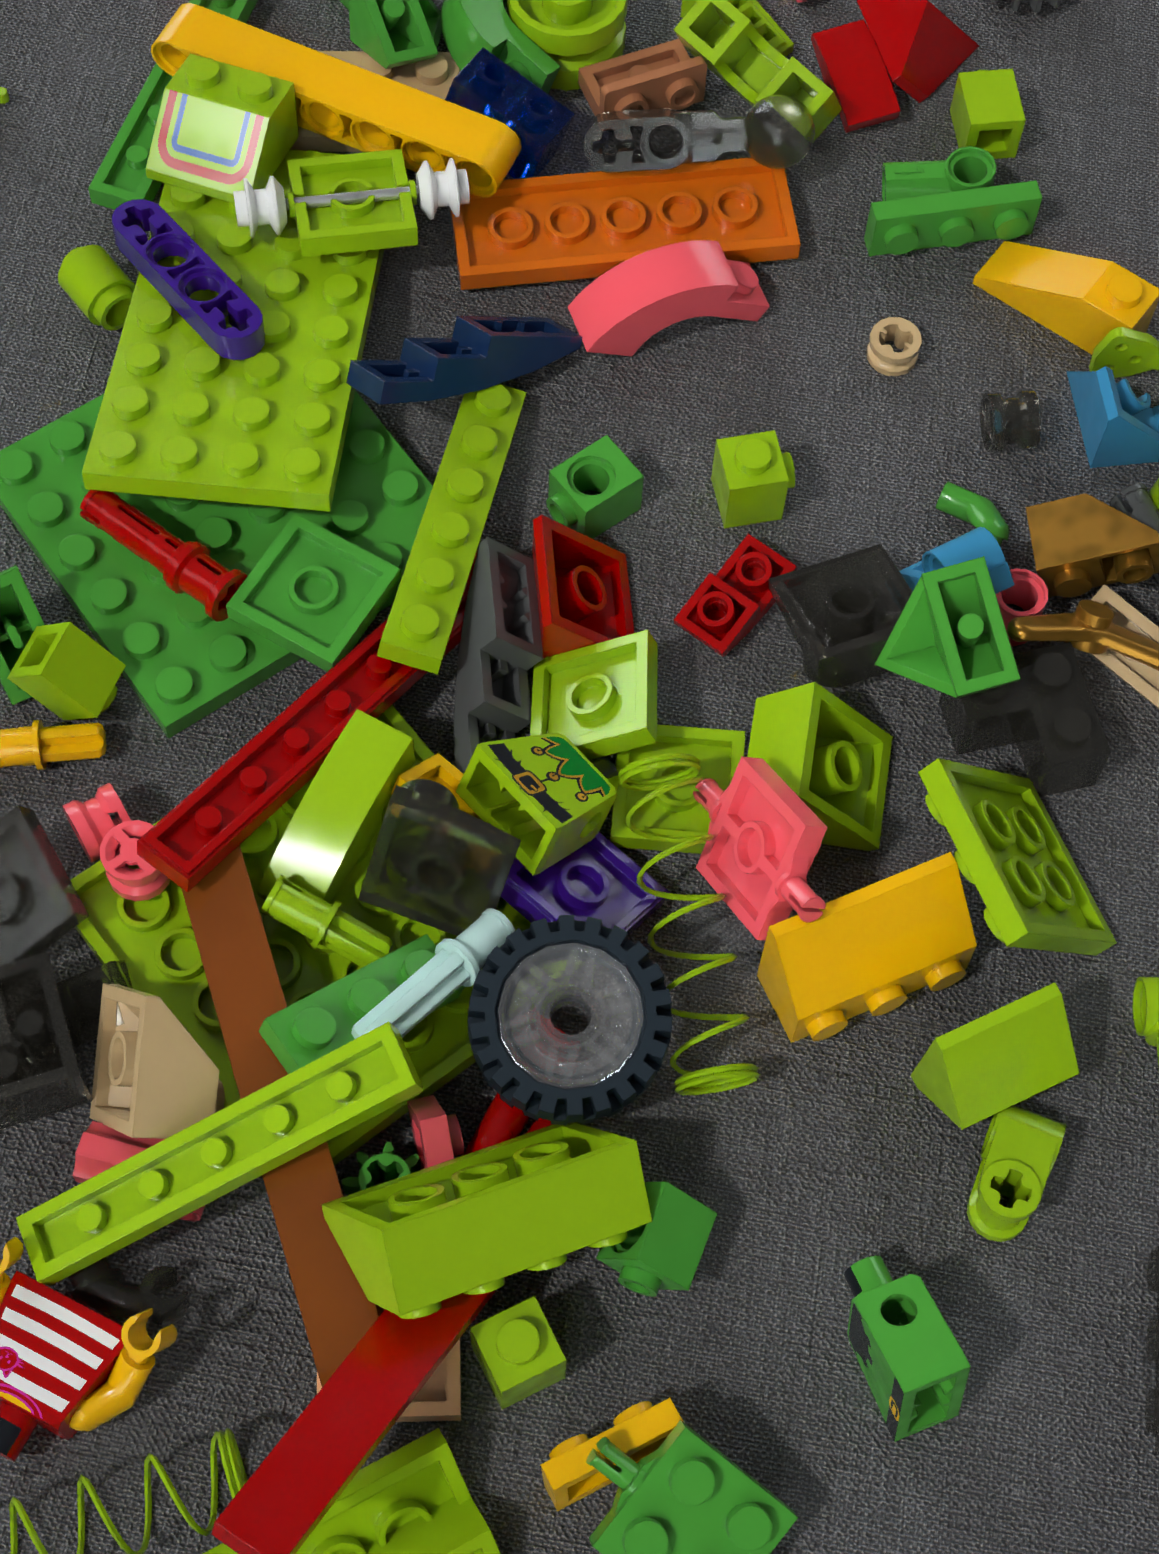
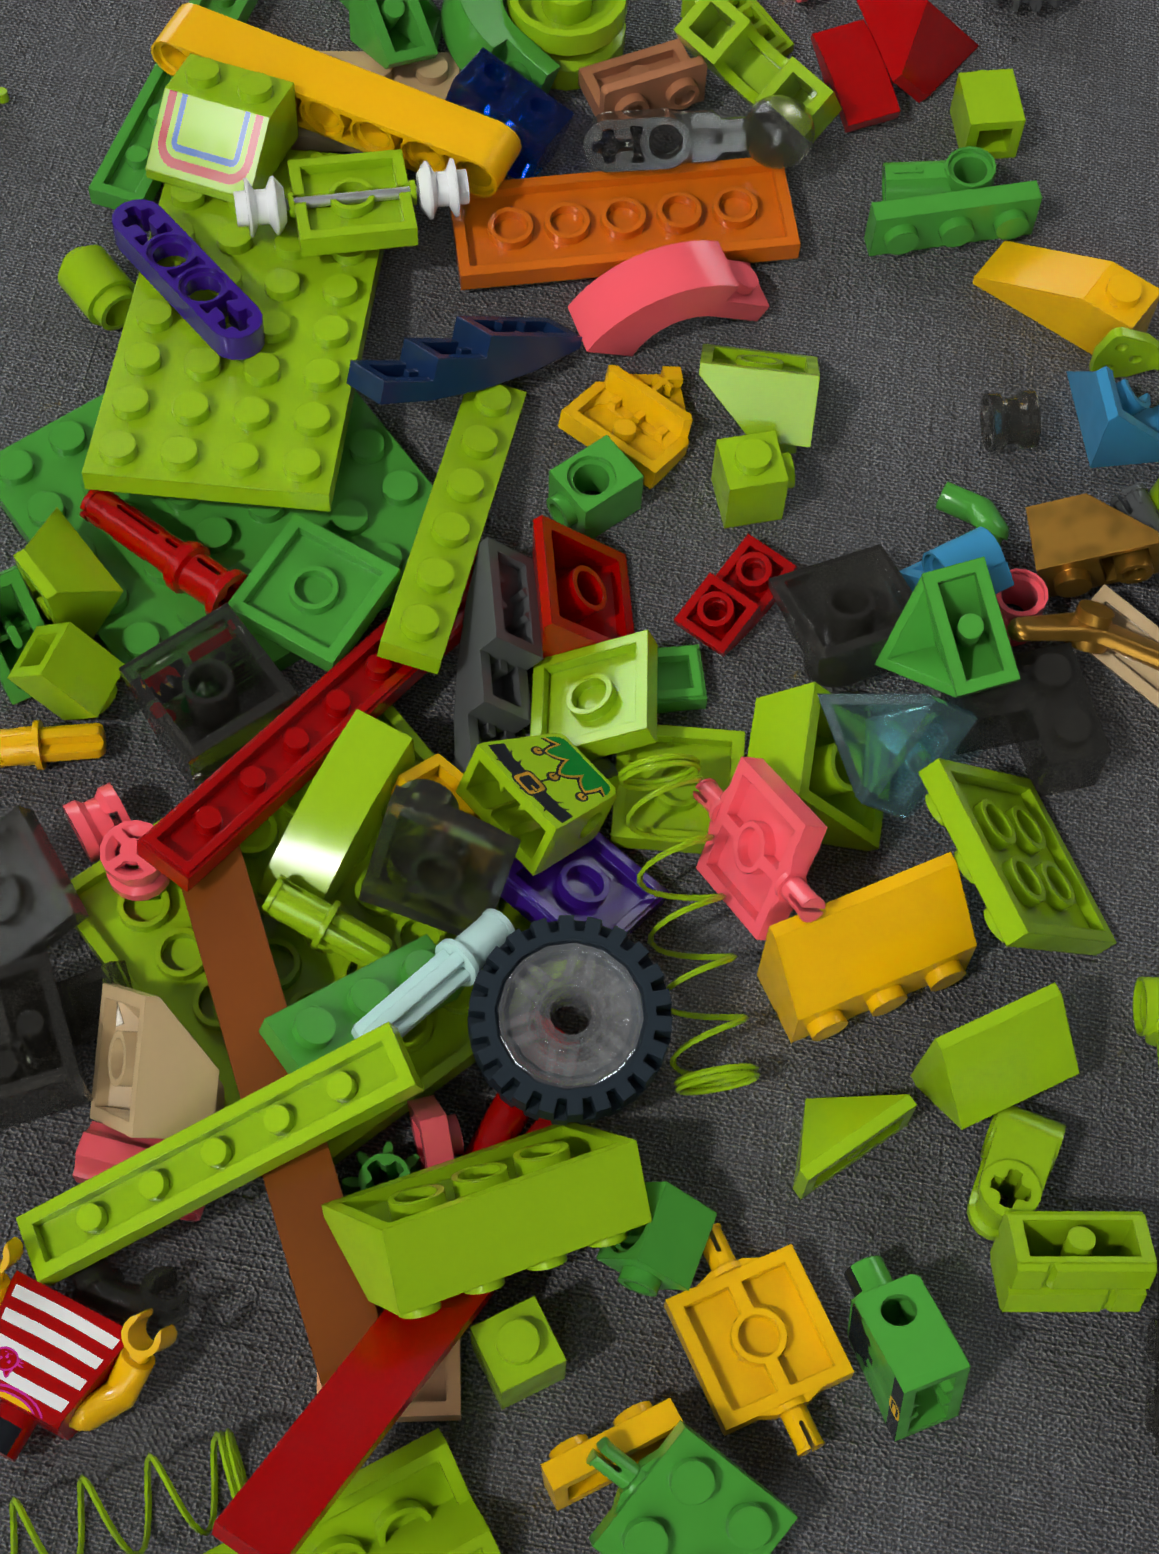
(66, 577): none -> lime slope
(207, 692): none -> clear smoke slope
(639, 414): none -> yellow slope
(680, 679): none -> bright green tile
(759, 1340): none -> yellow plate
(765, 390): none -> lime slope
(843, 1131): none -> lime slope
(892, 739): none -> clear light blue slope
(905, 337): tan bush -> none
(1072, 1261): none -> lime brick

